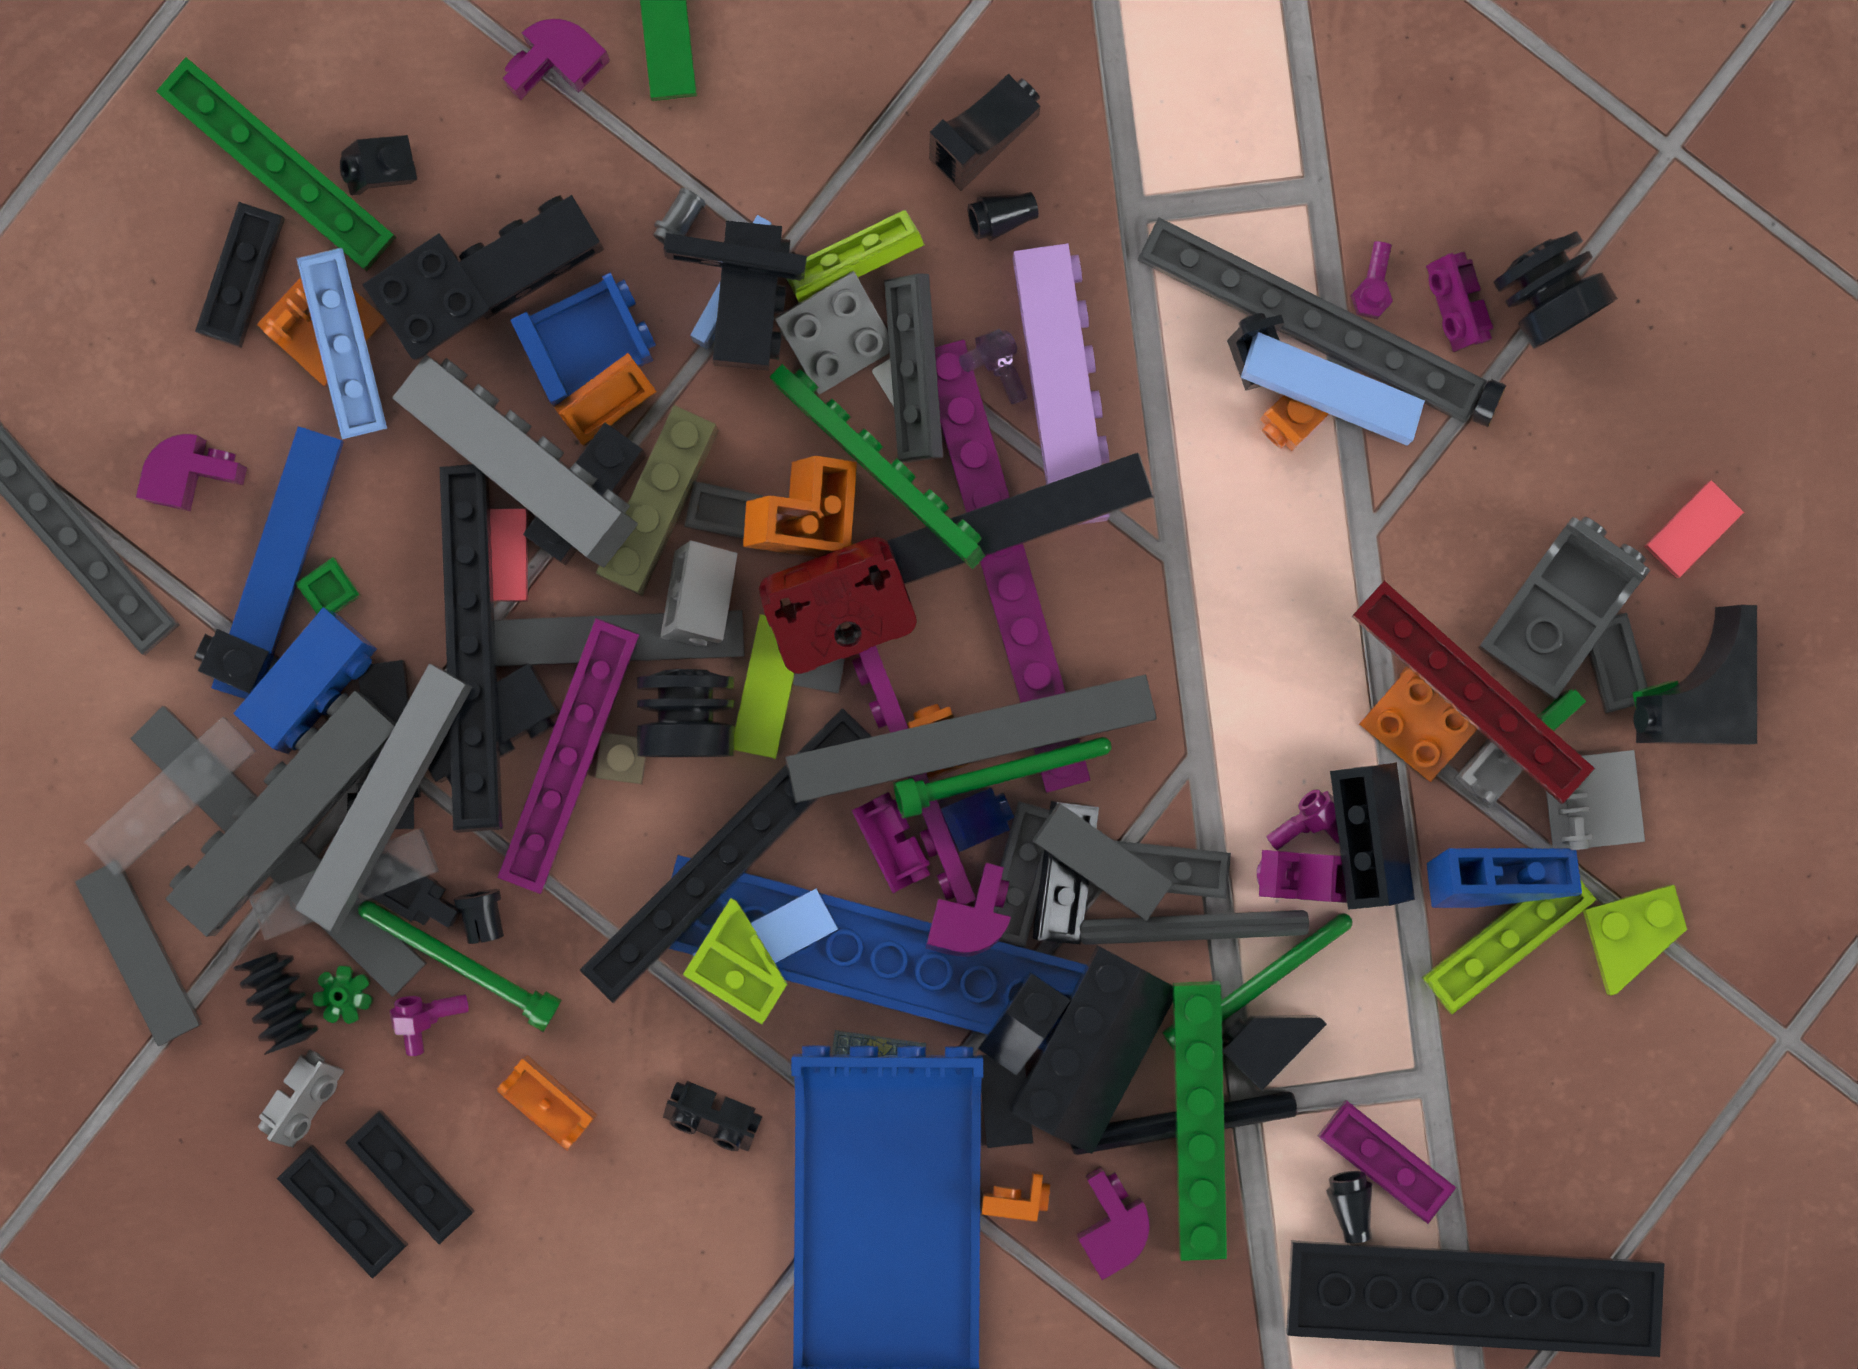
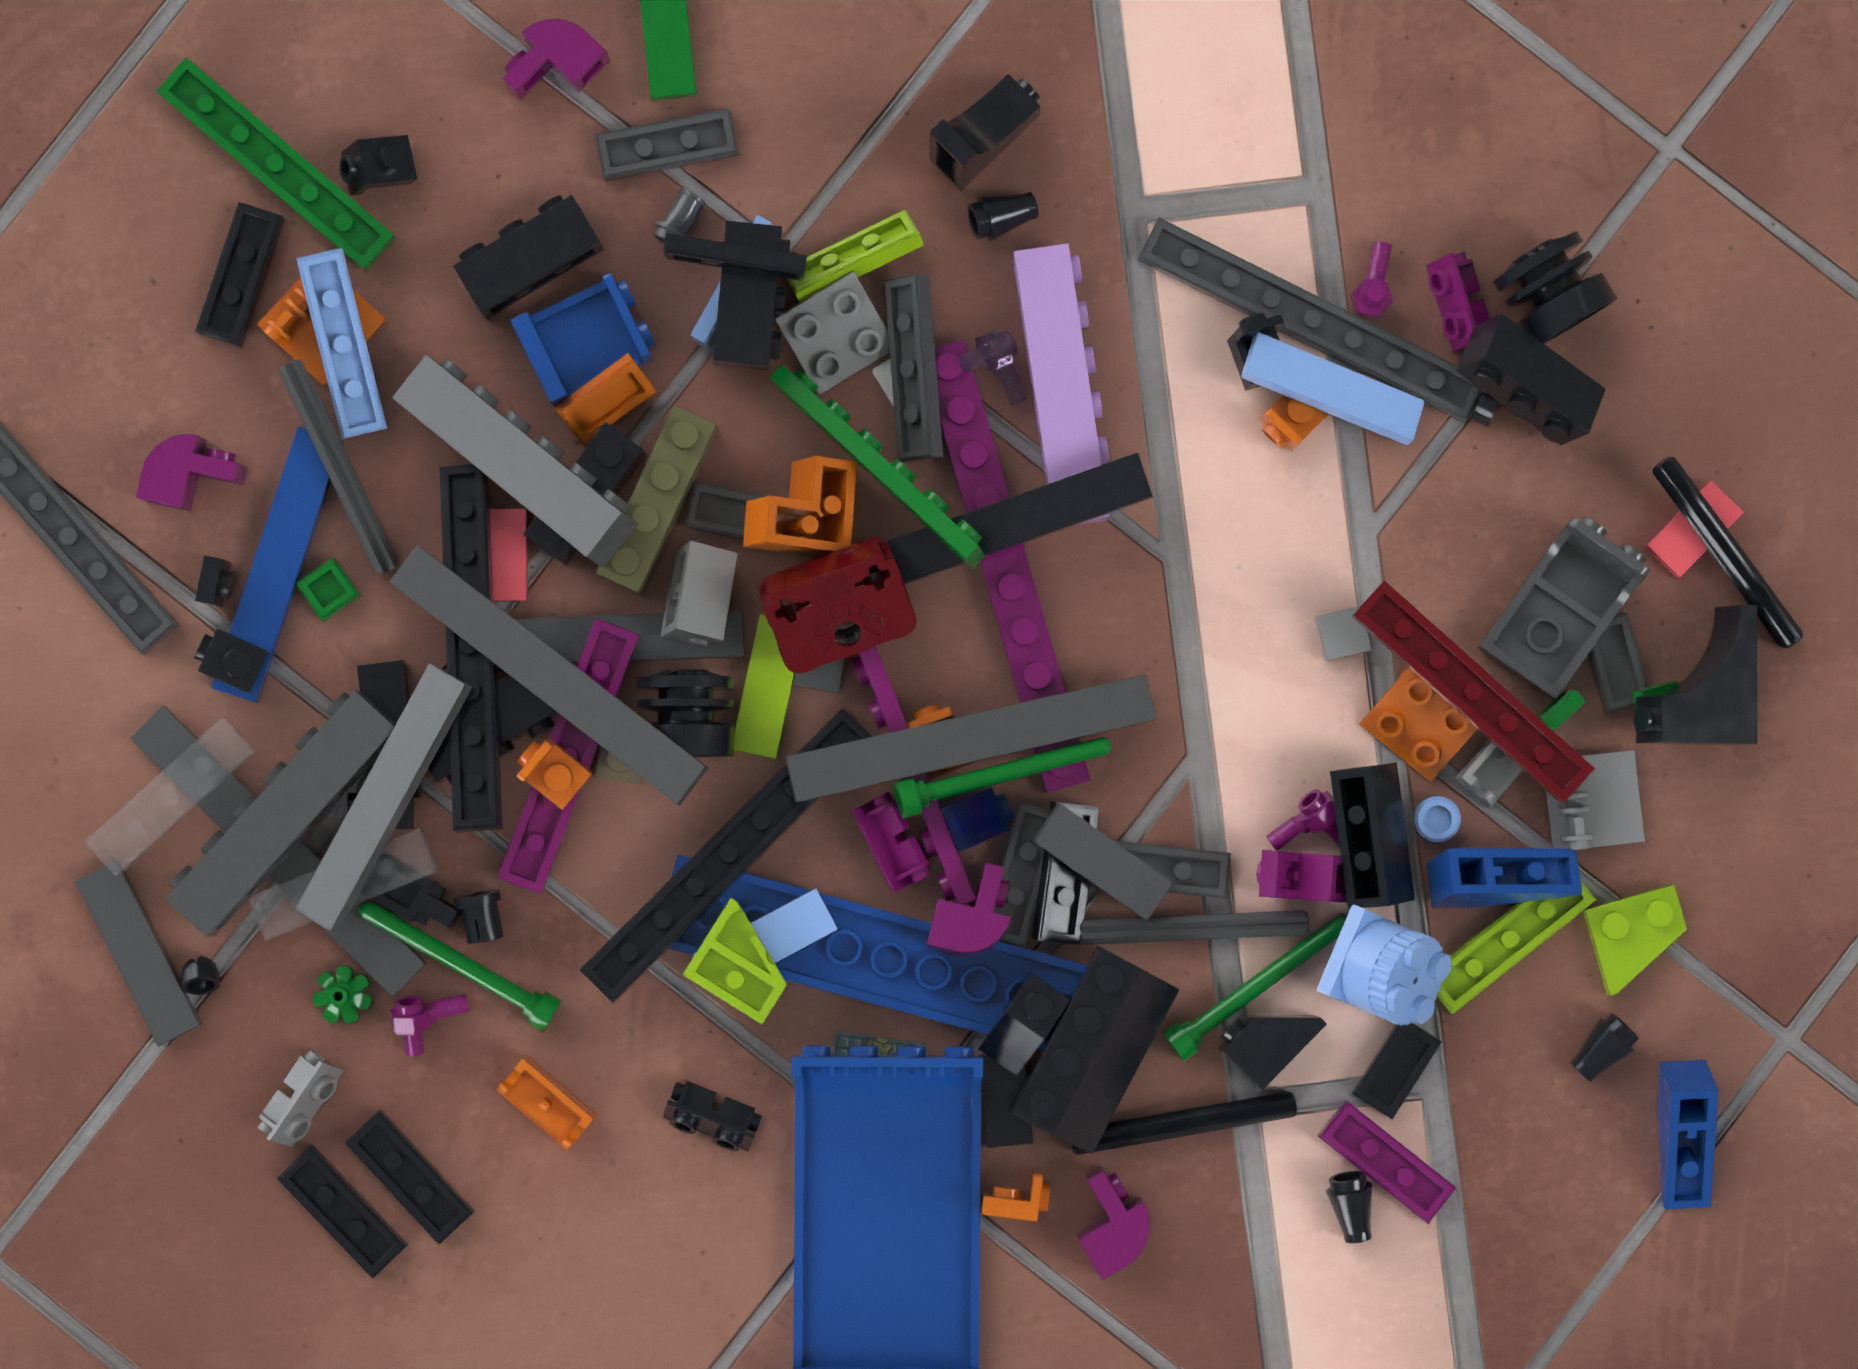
(200, 976): none -> black hinge
(215, 581): none -> black plate
(277, 1001): black piece -> none
(306, 681): blue brick -> none
(338, 466): none -> dark grey axle
(427, 297): black bracket -> none
(549, 675): none -> dark grey tile
(552, 771): none -> orange bracket
(667, 145): none -> dark grey tile
(1199, 1120): green plate -> none
(1342, 634): none -> light grey tile
(1385, 968): none -> light blue piece
(1396, 1068): none -> black tile
(1436, 819): none -> light blue tile
(1475, 1298): black plate -> none
(1531, 380): none -> black brick
(1604, 1047): none -> black cone
(1686, 1132): none -> blue slope
(1727, 552): none -> black axle

